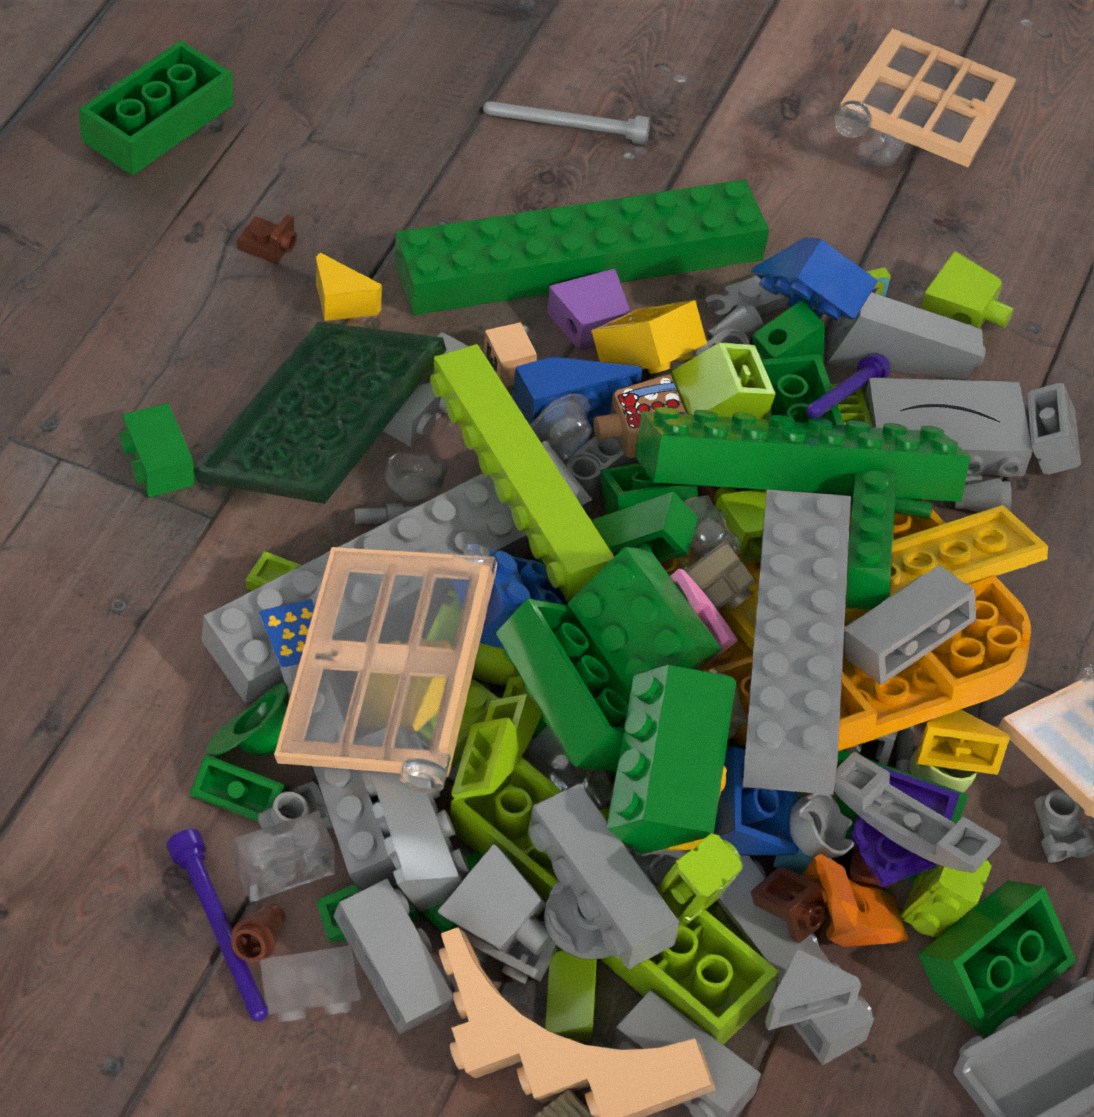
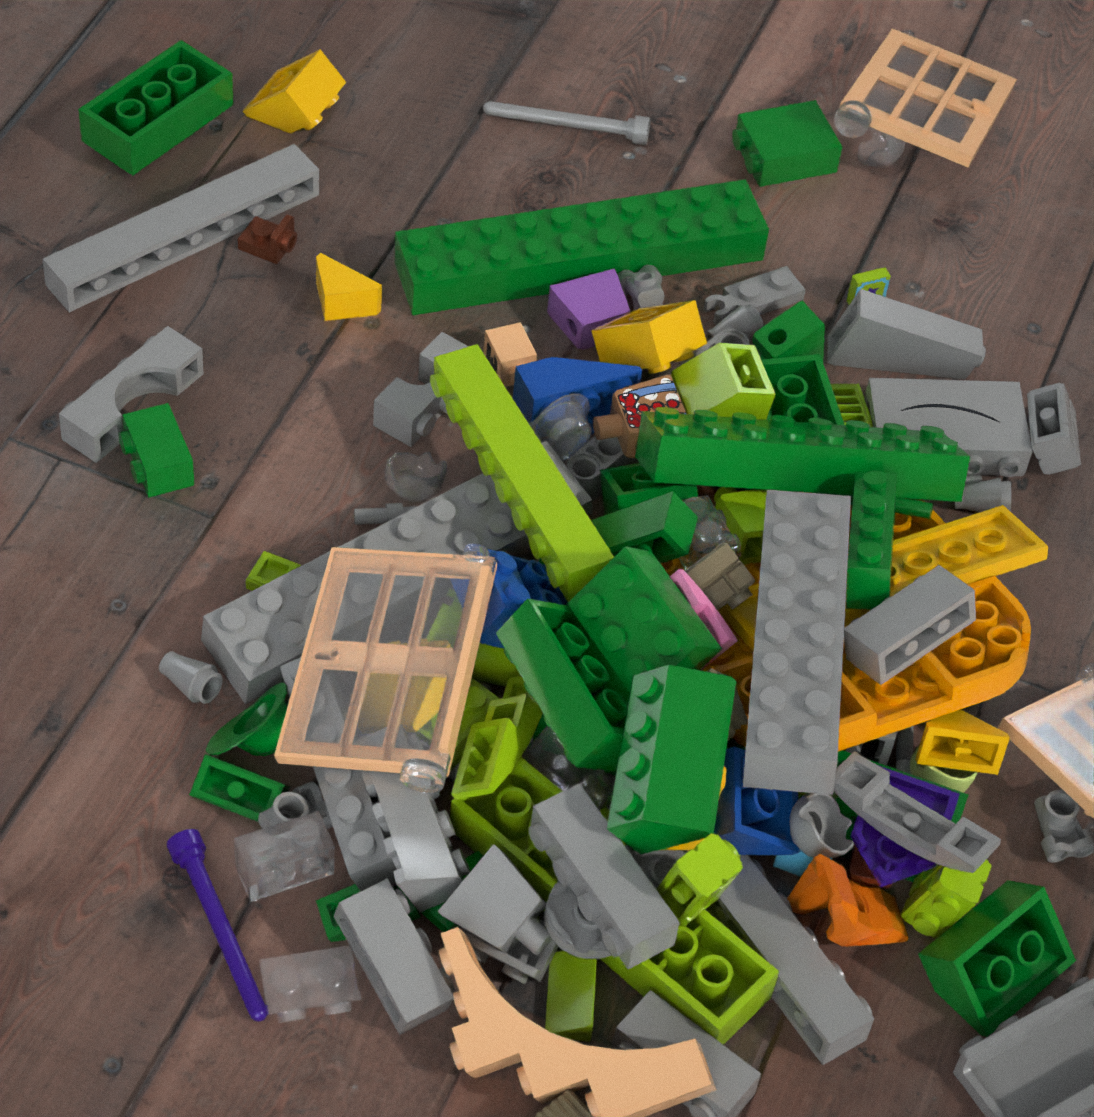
(161, 365): none -> light grey arch
(180, 227): none -> light grey brick
(192, 677): none -> light grey cone
(257, 934): copper cone -> none
(288, 630): blue sticker -> none
(297, 94): none -> yellow slope
(320, 411): clear green plate -> none
(643, 286): none -> light grey plate
(787, 143): none -> green brick
(792, 900): copper bracket -> none
(810, 991): light grey slope -> none
(819, 277): blue slope -> none
(871, 366): dark purple piece -> none
(967, 294): lime torso -> none

